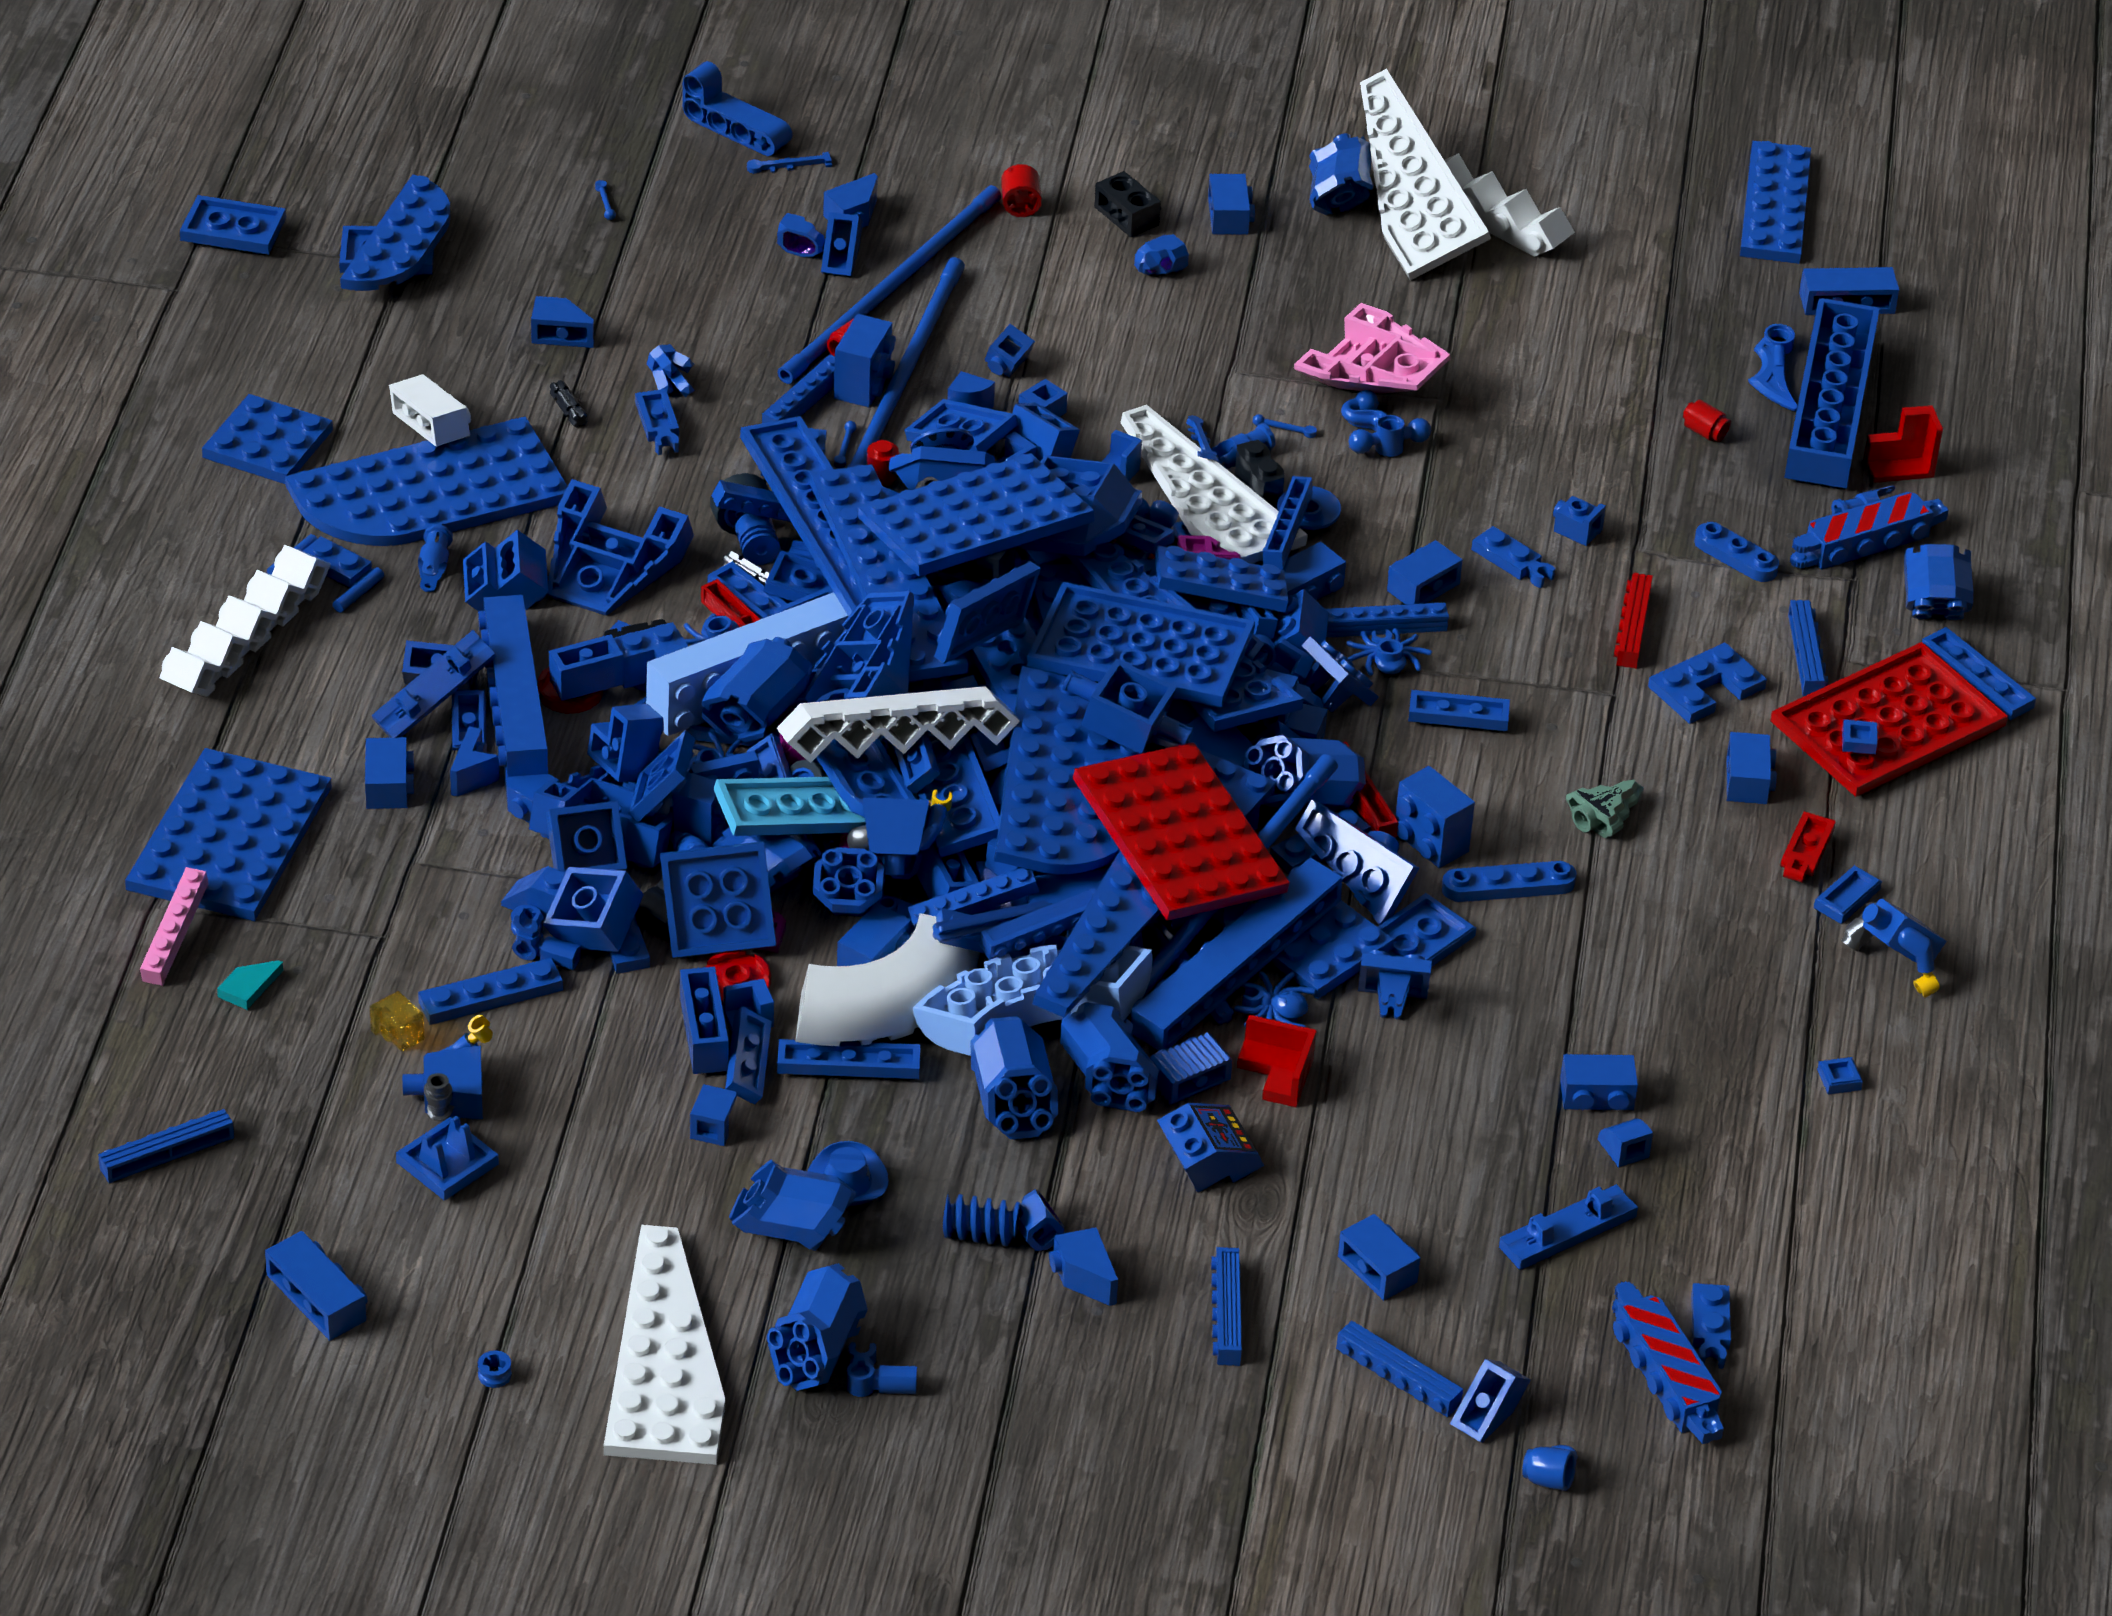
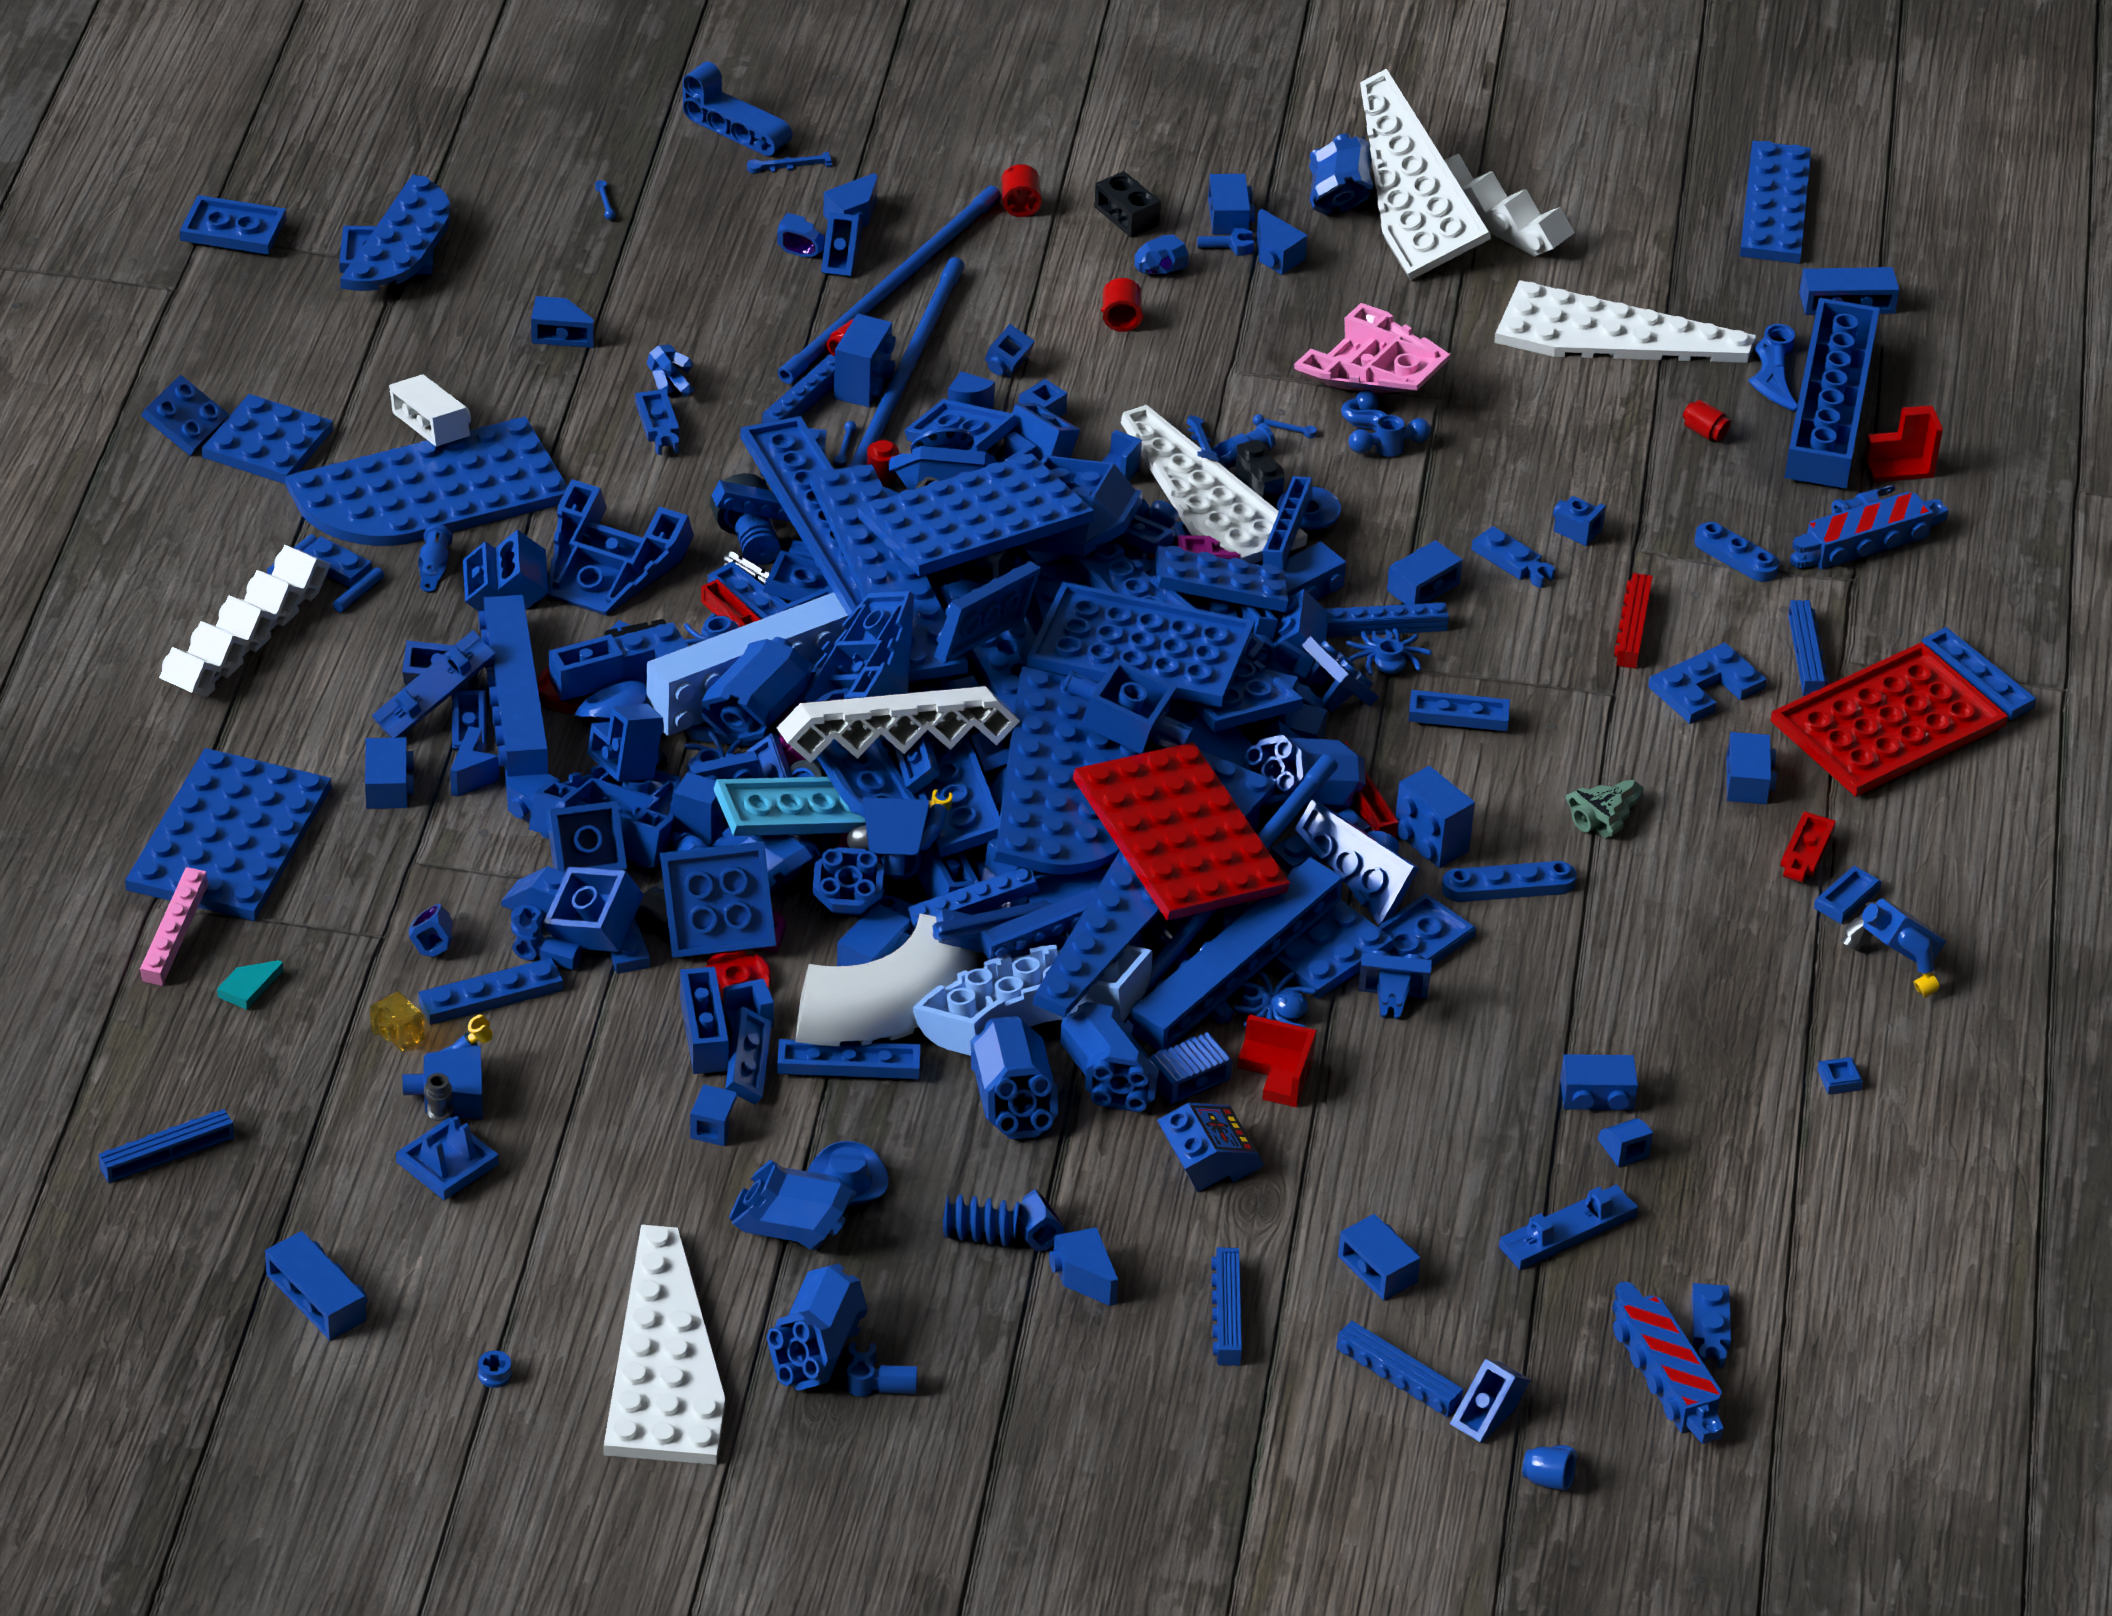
(185, 415): none -> blue plate
(432, 931): none -> blue rock
(568, 403): black axle -> none
(620, 694): none -> blue hat
(662, 776): blue plate -> none
(1122, 304): none -> red piece
(1239, 241): none -> blue bar
(1279, 243): none -> blue slope
(1564, 321): none -> white wing
(1859, 736): blue plate -> none
(1938, 581): blue brick -> none

